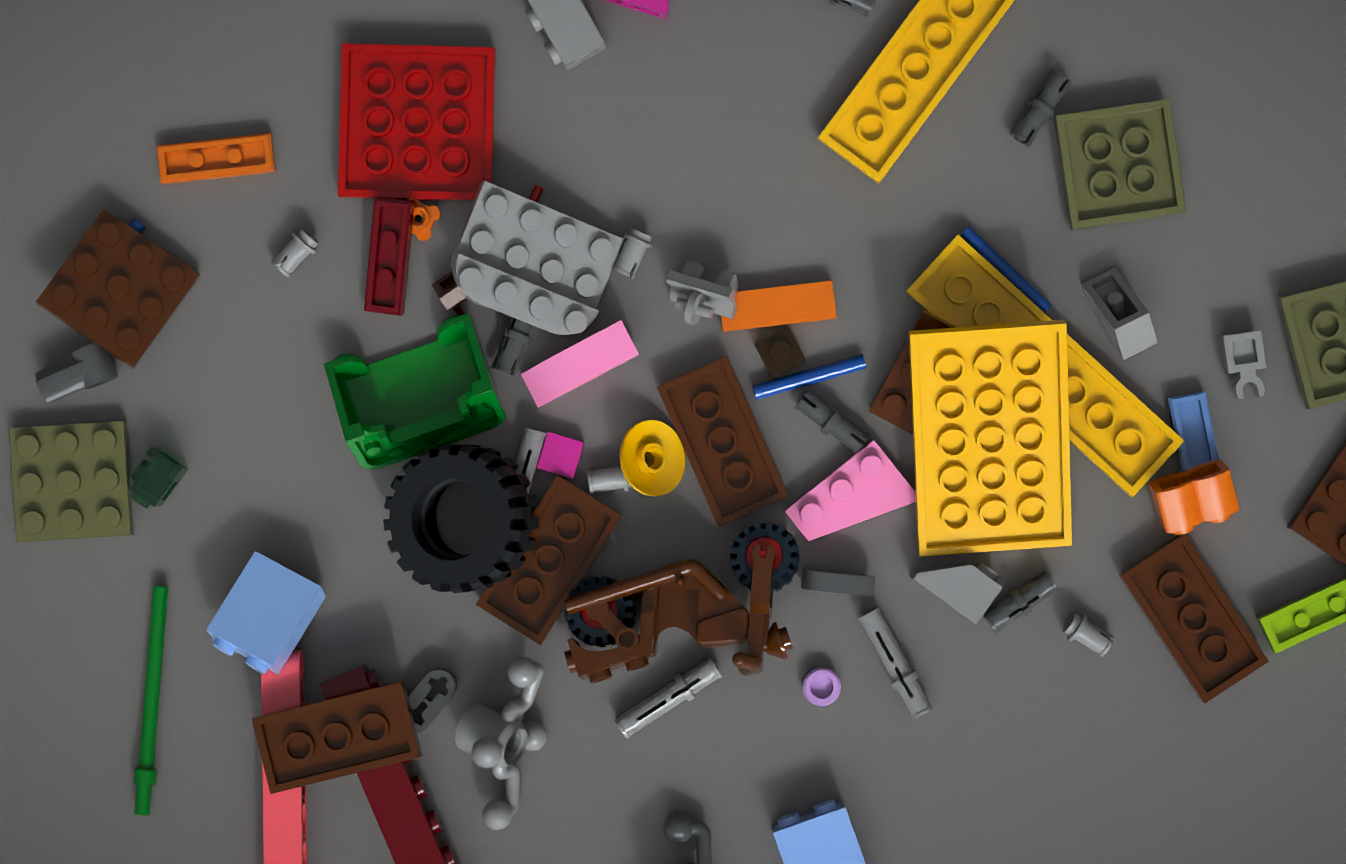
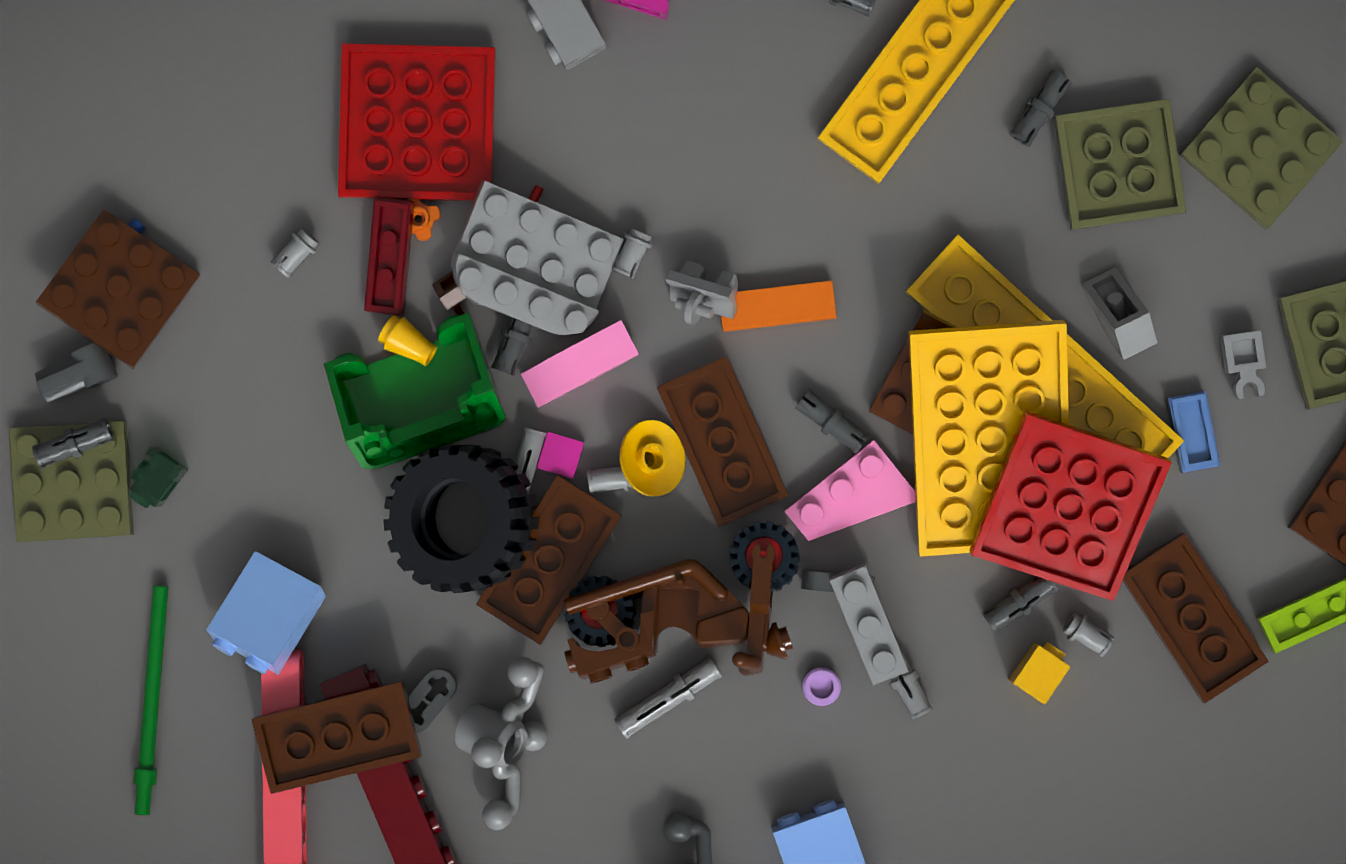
(73, 443): none -> dark grey pin
(216, 158): orange tile -> none
(405, 340): none -> yellow cone
(780, 352): dark brown plate -> none
(809, 377): blue bar -> none
(868, 624): none -> light grey plate
(962, 587): light grey slope -> none
(1004, 268): blue bar -> none
(1040, 671): none -> yellow brick
(1069, 506): none -> red plate
(1194, 497): orange brick -> none
(1261, 148): none -> olive plate

